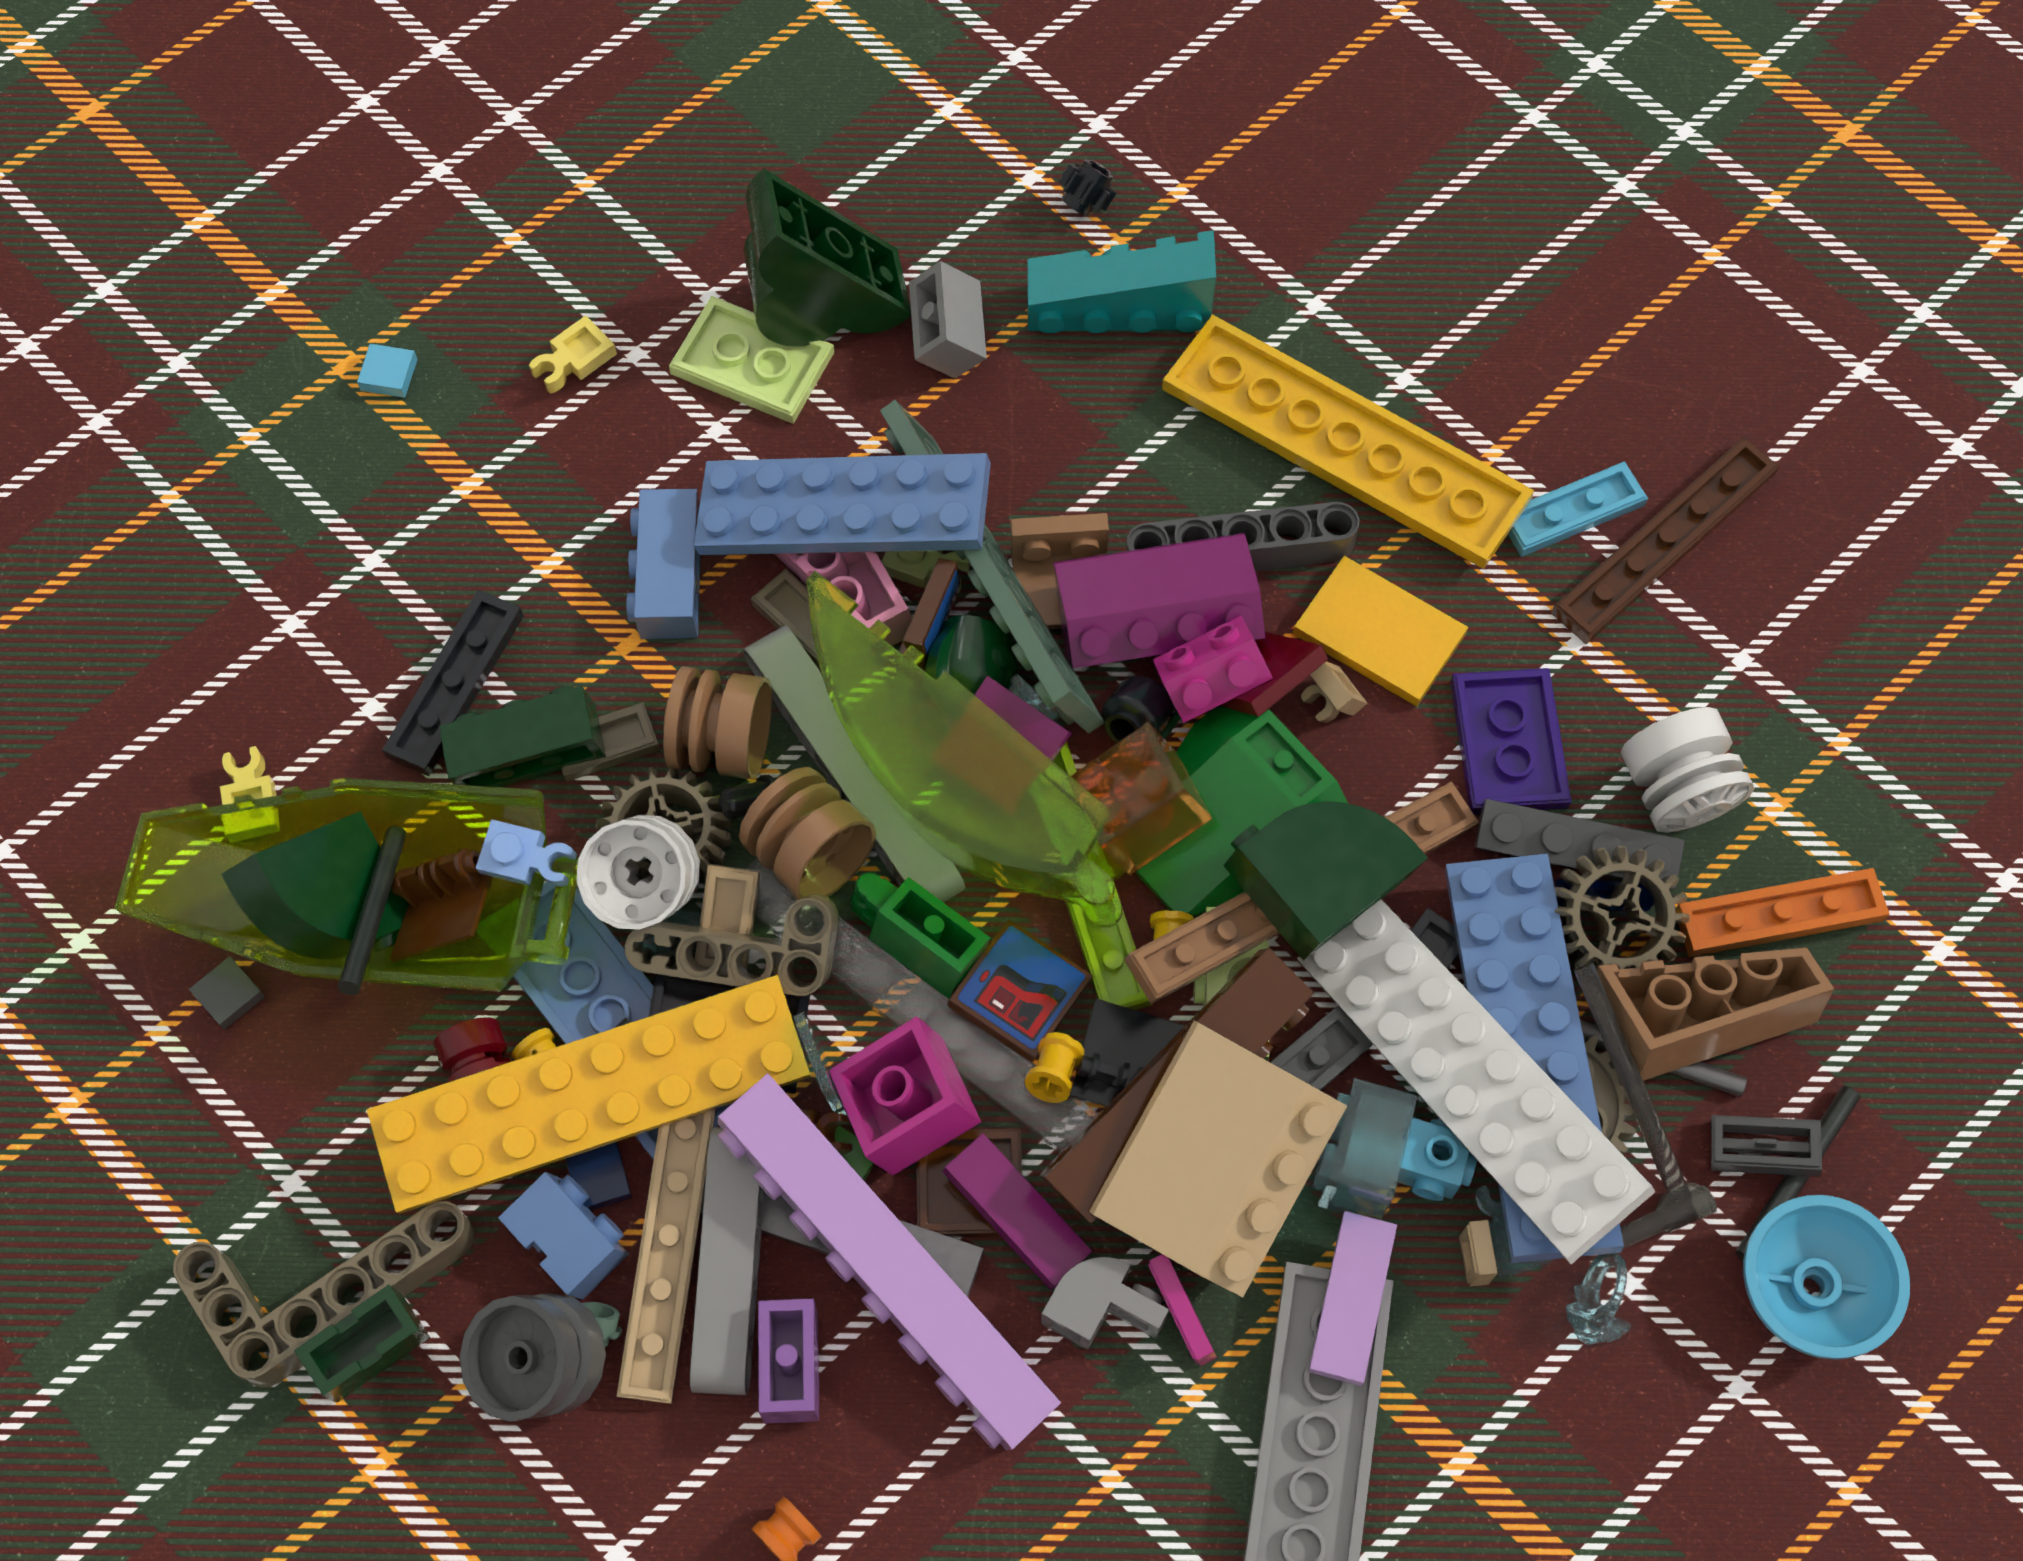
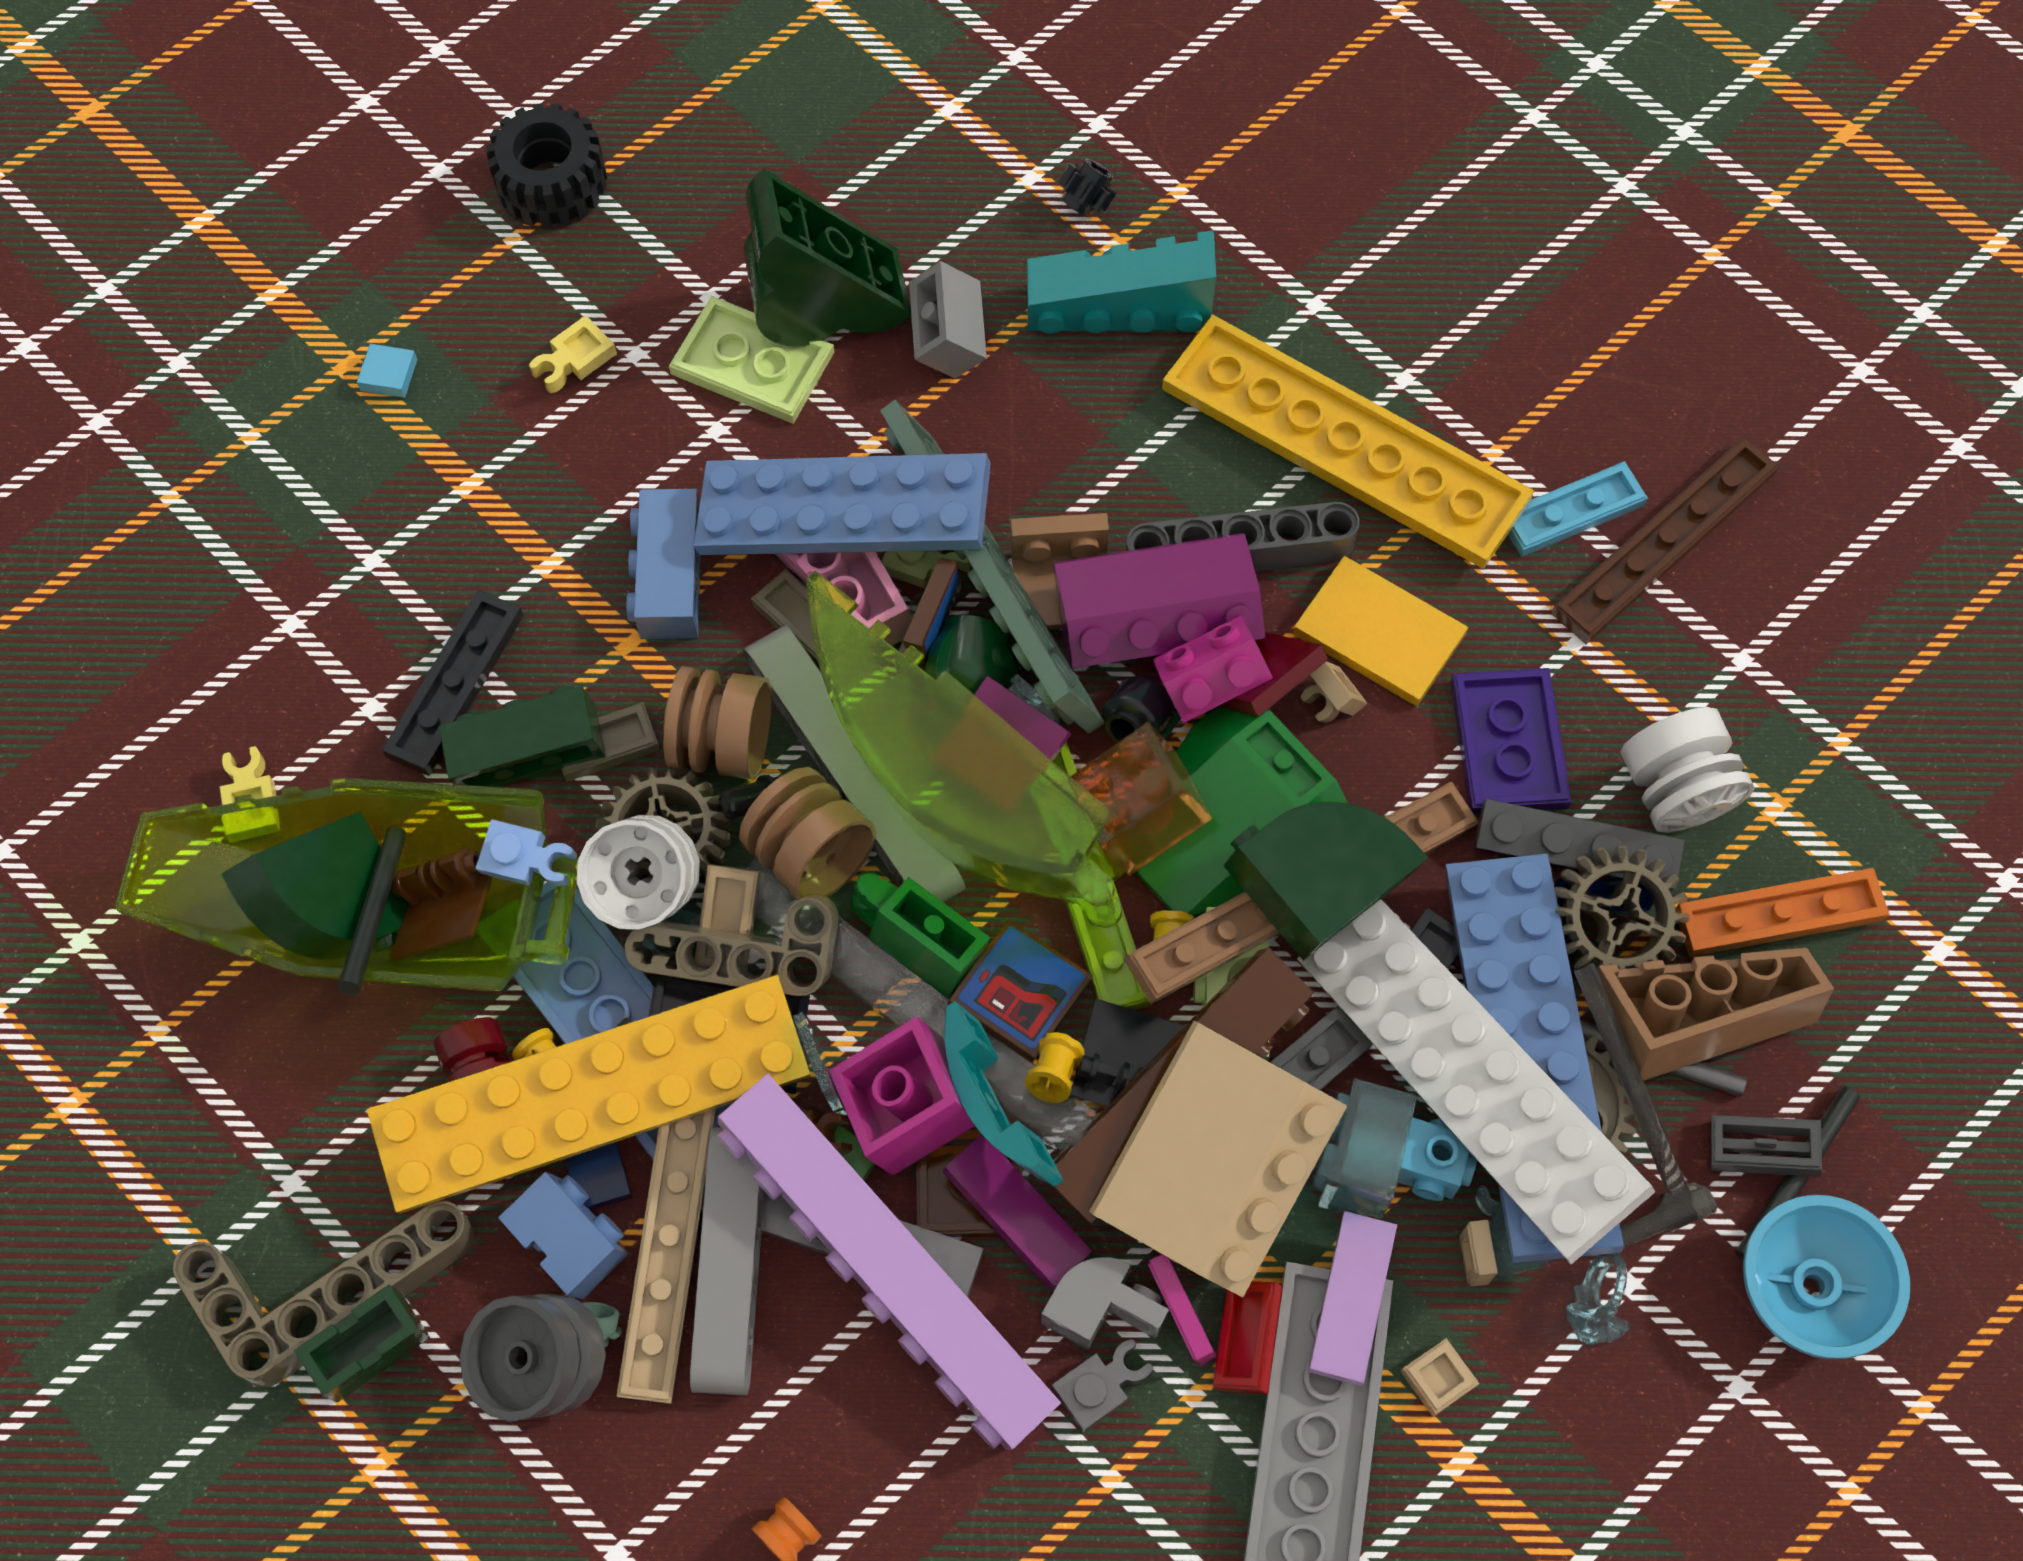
(226, 993): dark grey tile -> none
(544, 137): none -> black tyre
(788, 1361): medium lavender brick -> none
(967, 1057): none -> teal slope
(1095, 1389): none -> flat silver plate
(1248, 1339): none -> red tile
(1439, 1377): none -> tan tile

